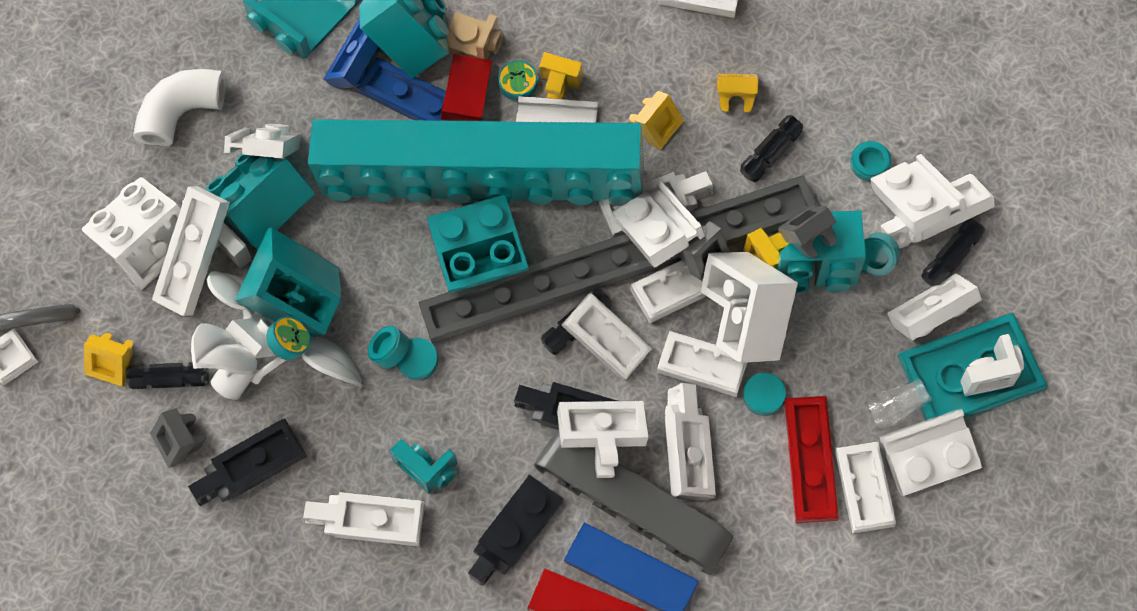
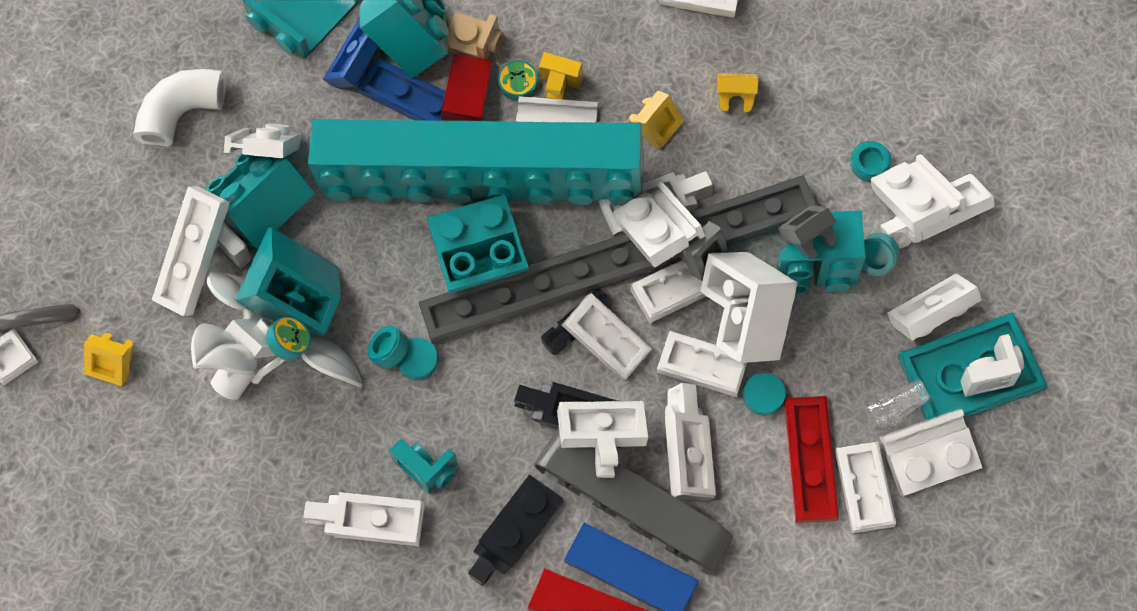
(136, 230): white bracket -> none
(165, 375): black axle -> none
(173, 437): dark grey tile -> none
(249, 463): black hinge -> none
(765, 247): yellow tile -> none
(771, 148): black axle -> none
(953, 252): black axle -> none

